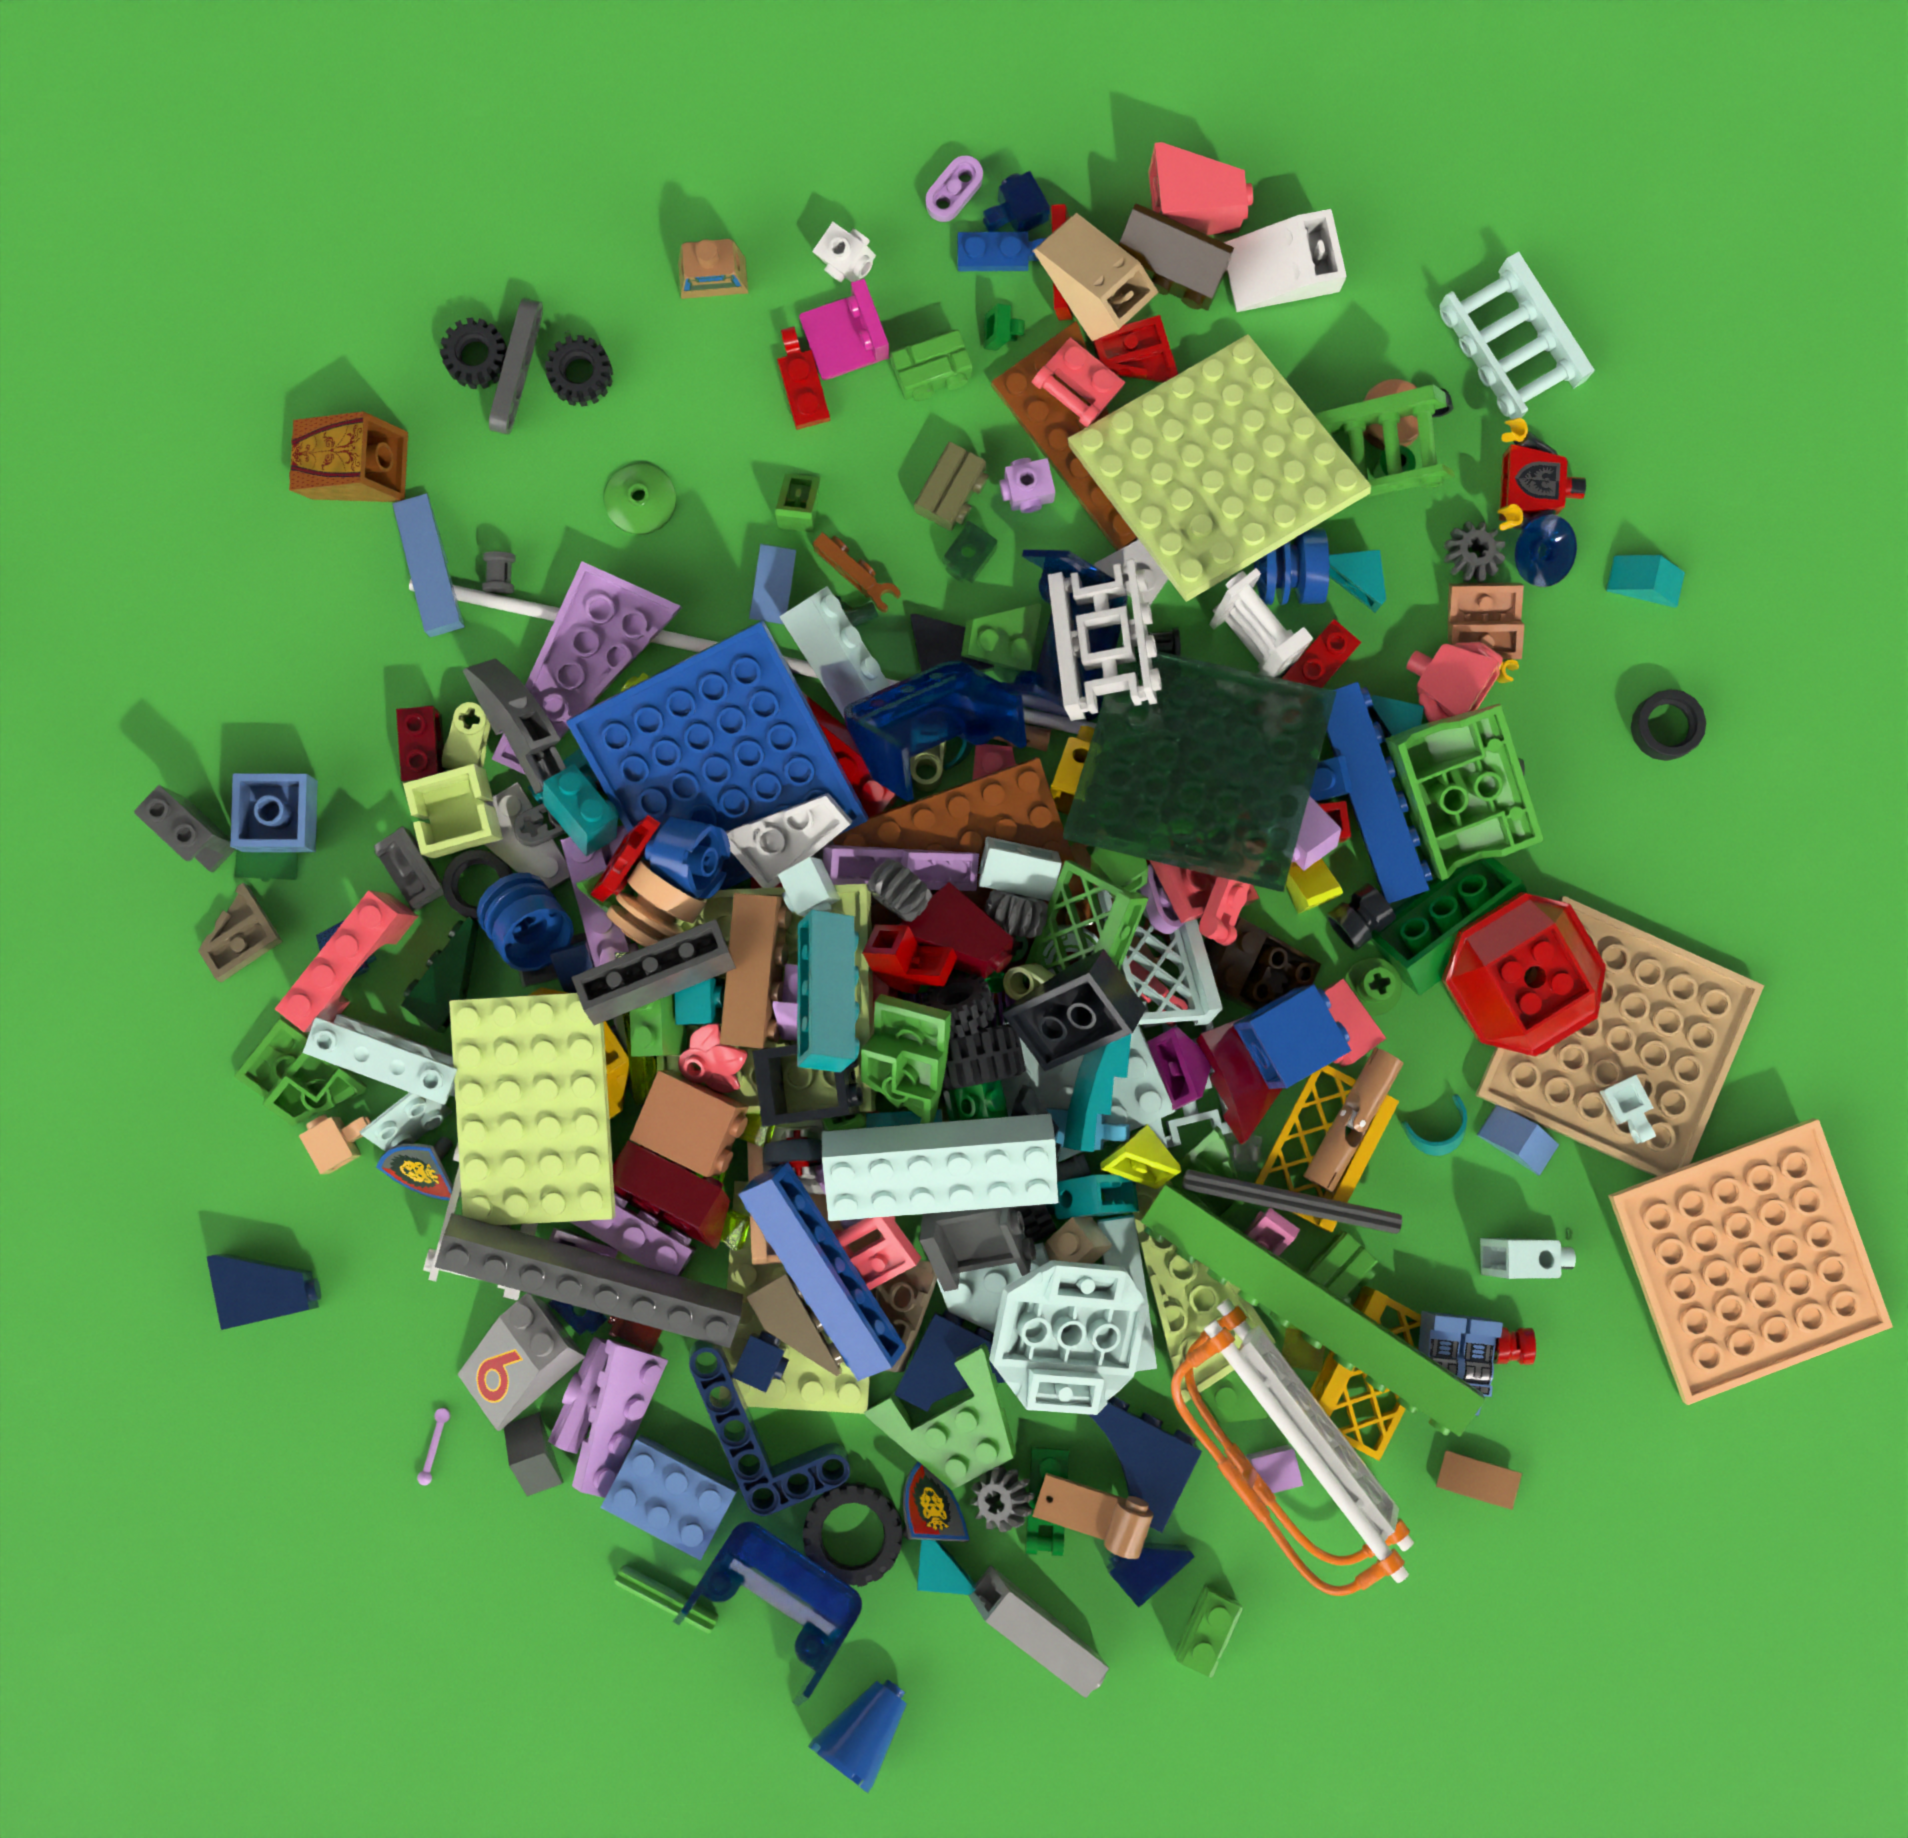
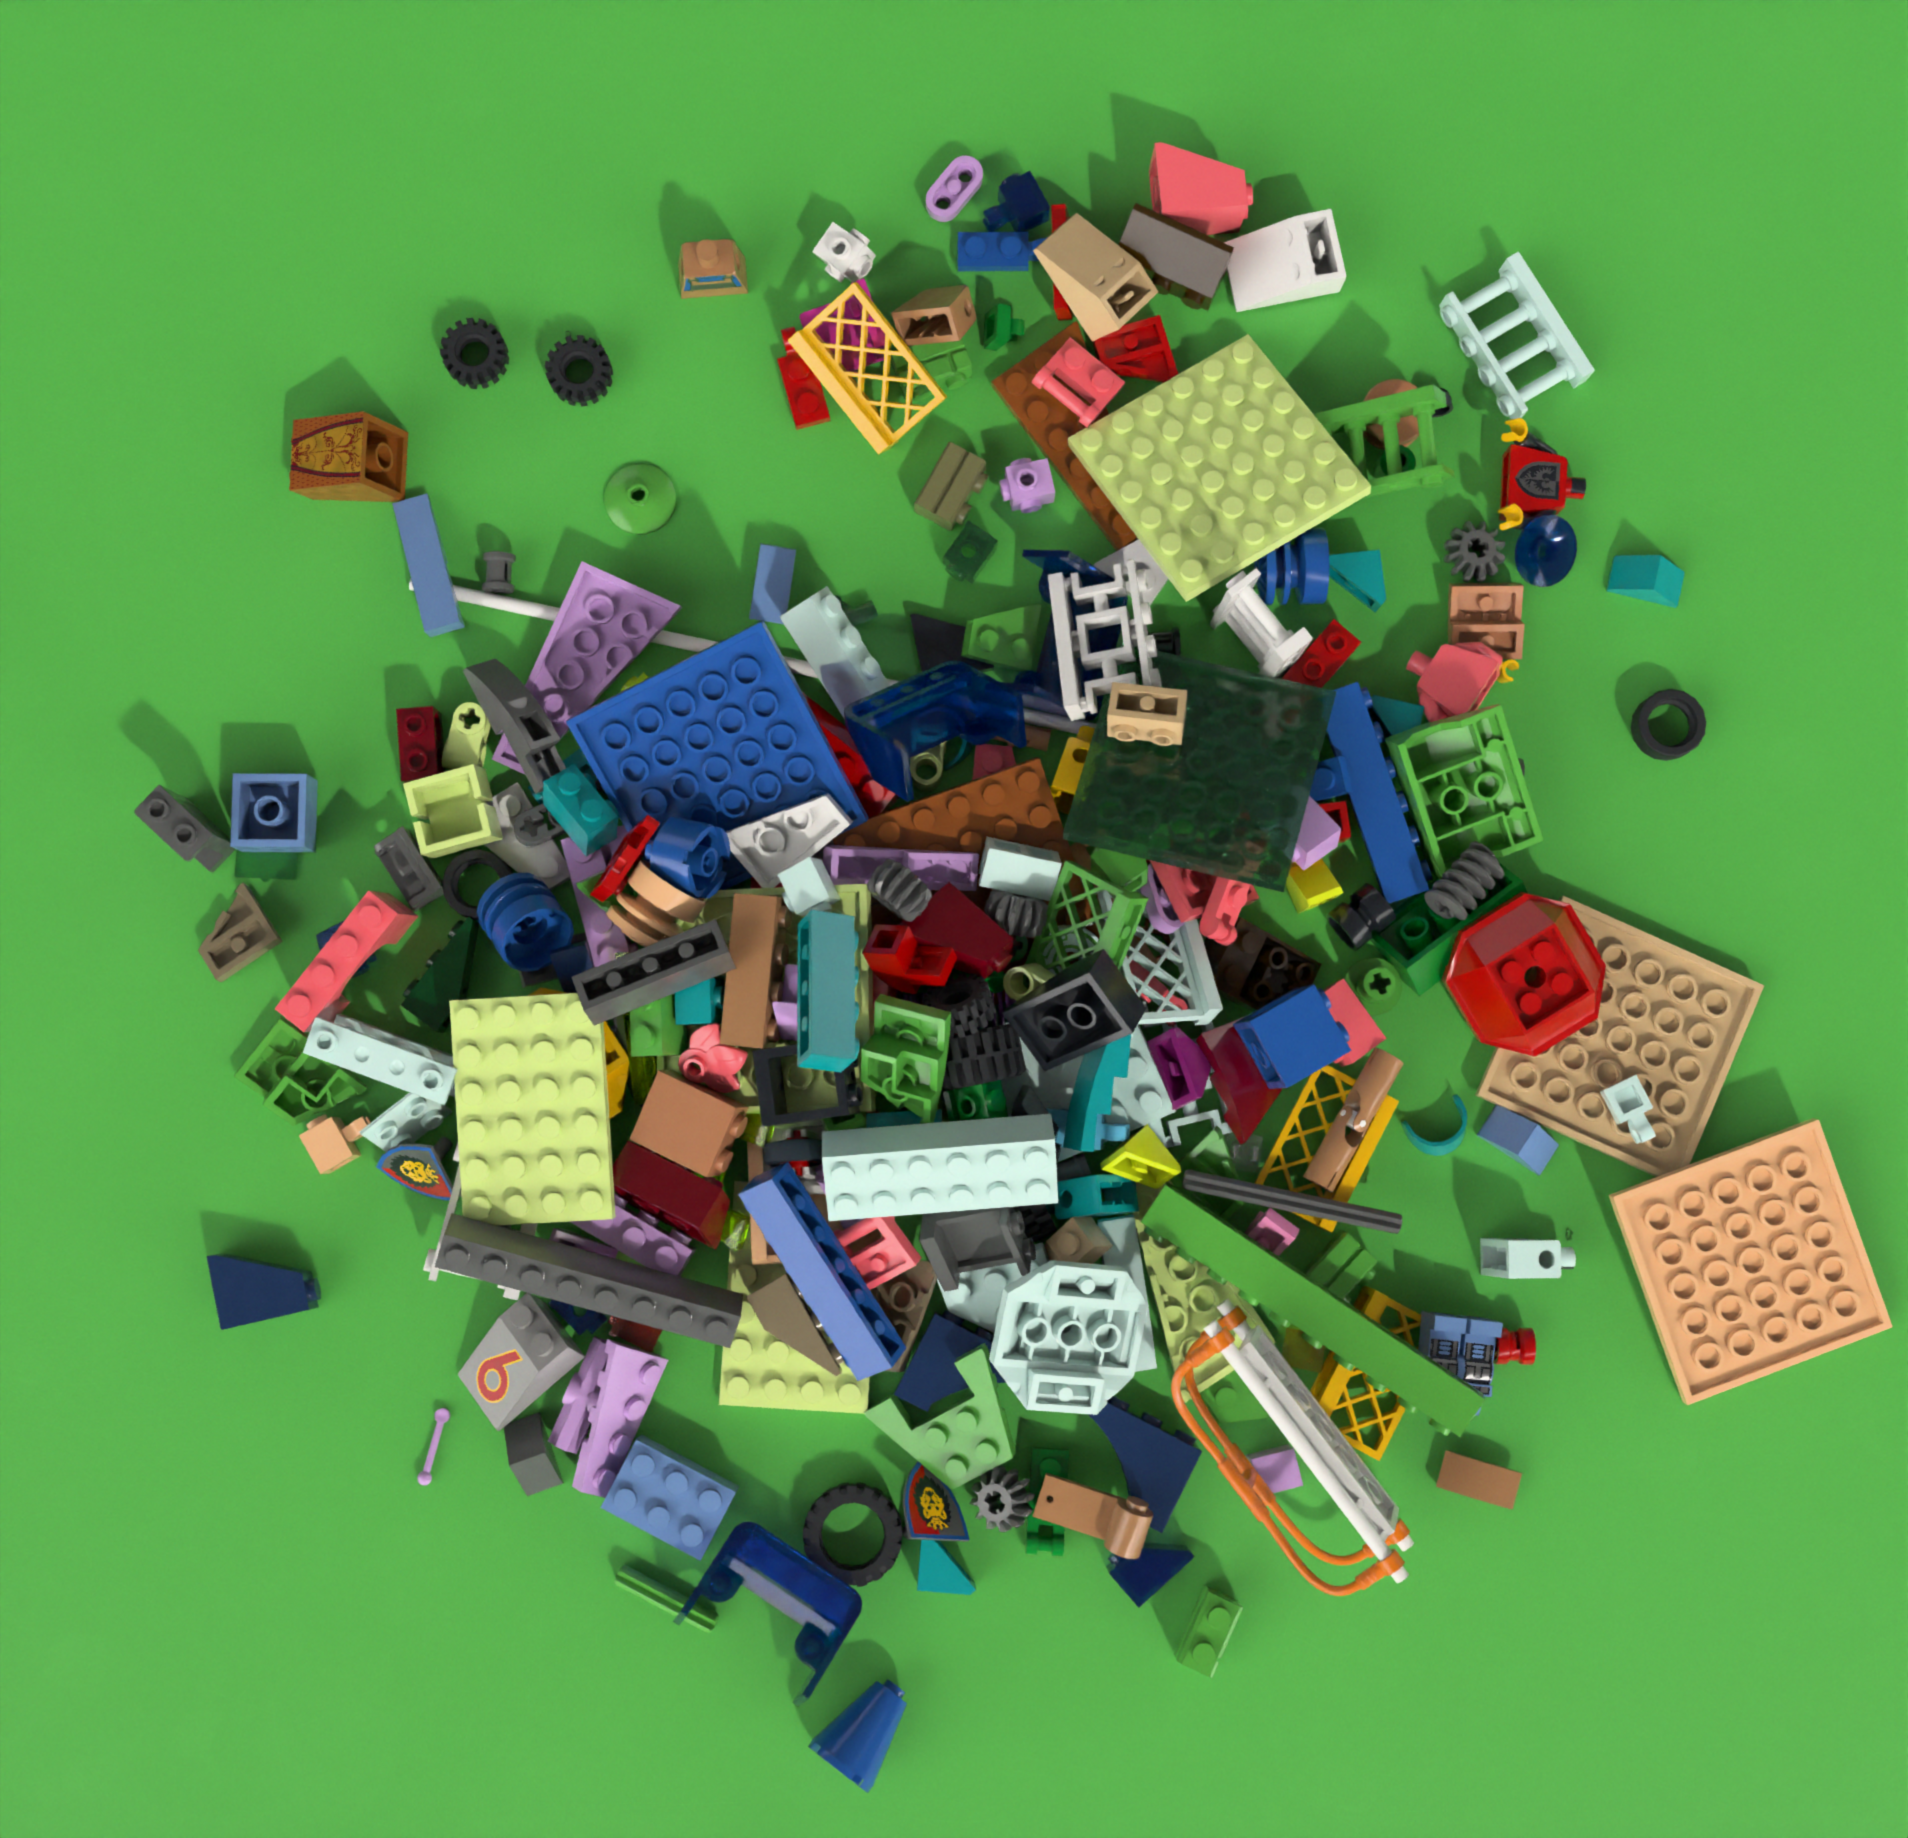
(515, 366): dark grey beam -> none
(749, 1442): dark blue beam -> none
(761, 1361): dark blue brick -> none
(798, 503): bright green slope -> none
(845, 389): none -> yellow fence
(856, 573): dark orange plate -> none
(947, 313): none -> medium nougat torso
(1038, 1632): light grey slope -> none
(1146, 713): none -> tan brick
(1464, 882): none -> dark grey piece

